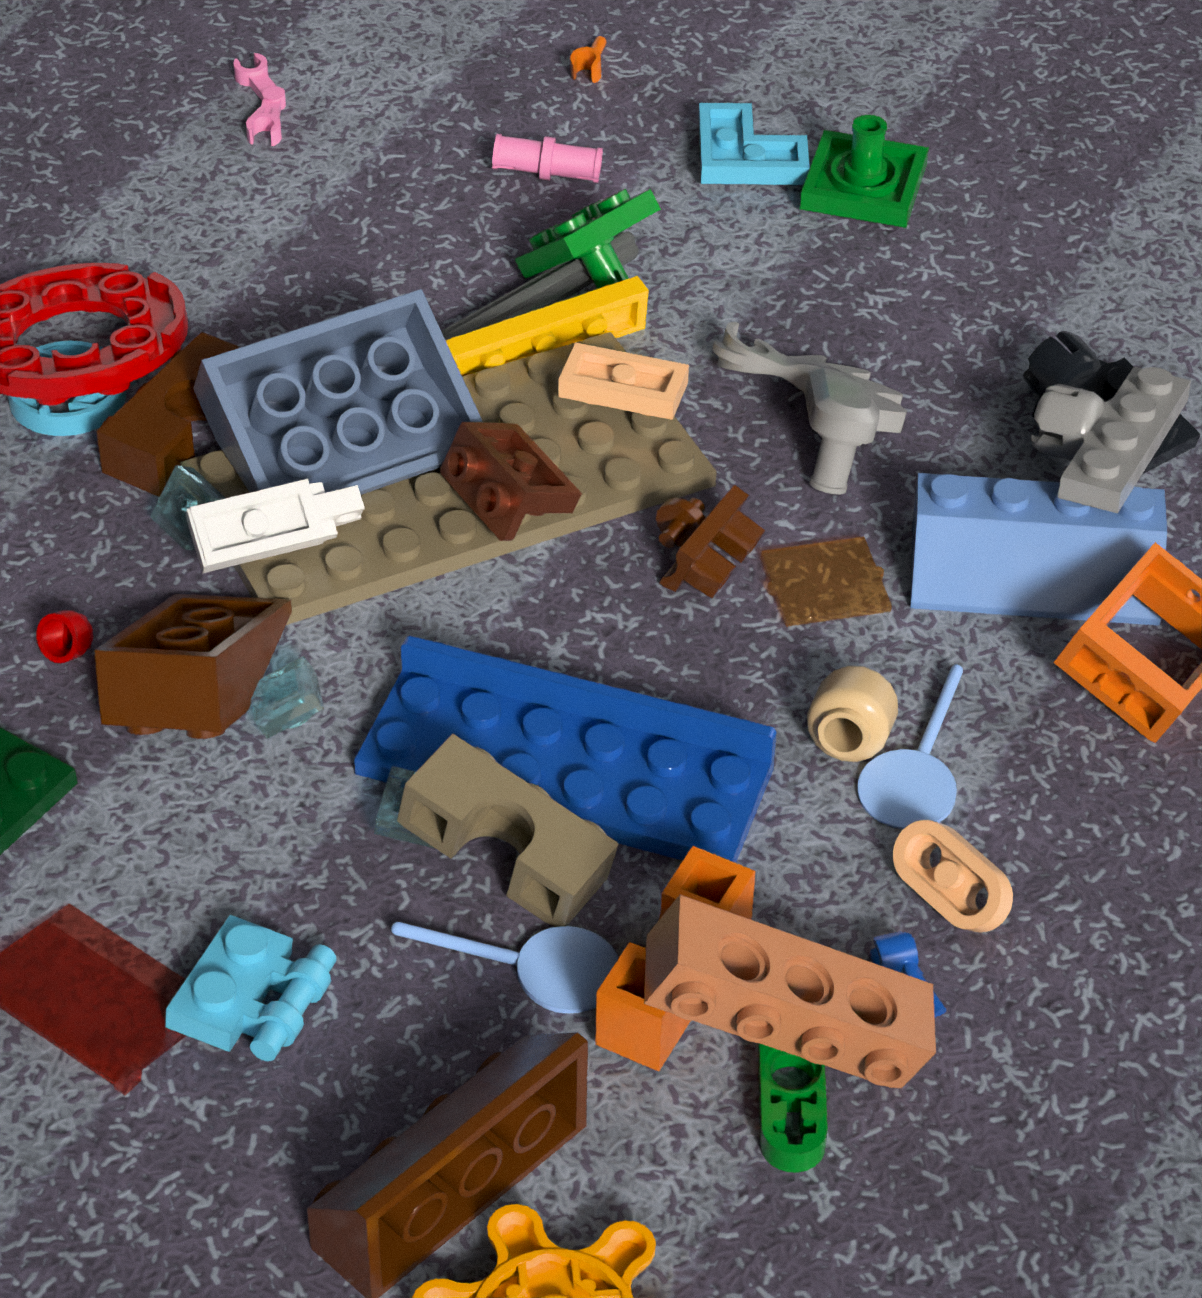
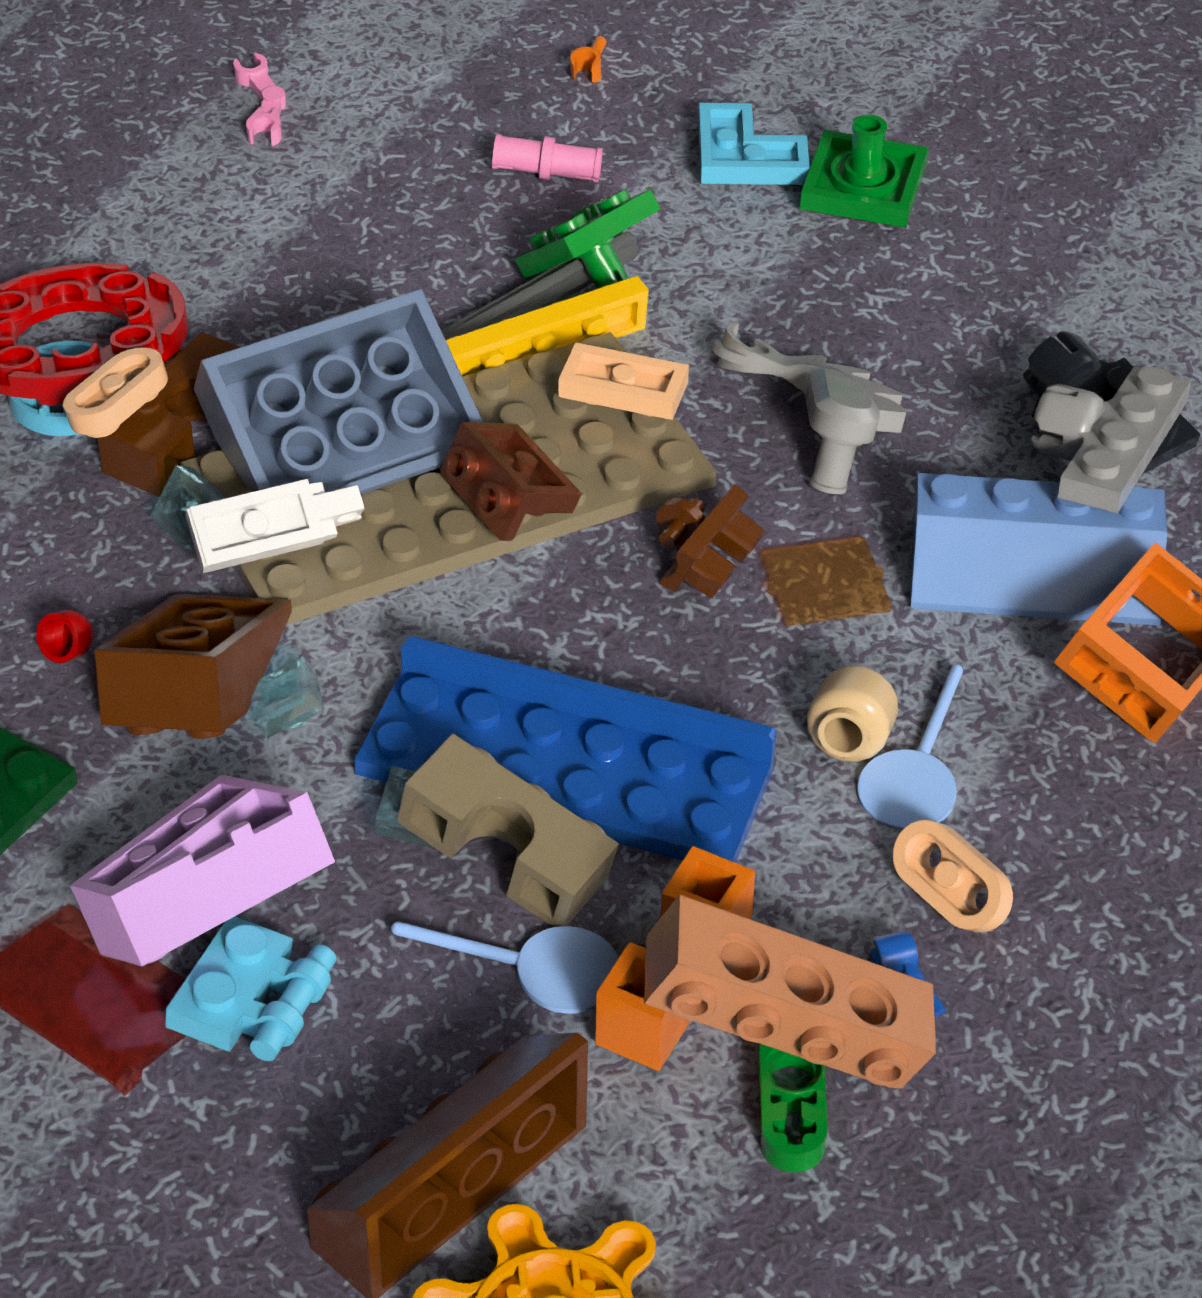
(115, 392): none -> light nougat plate
(201, 867): none -> lavender wedge

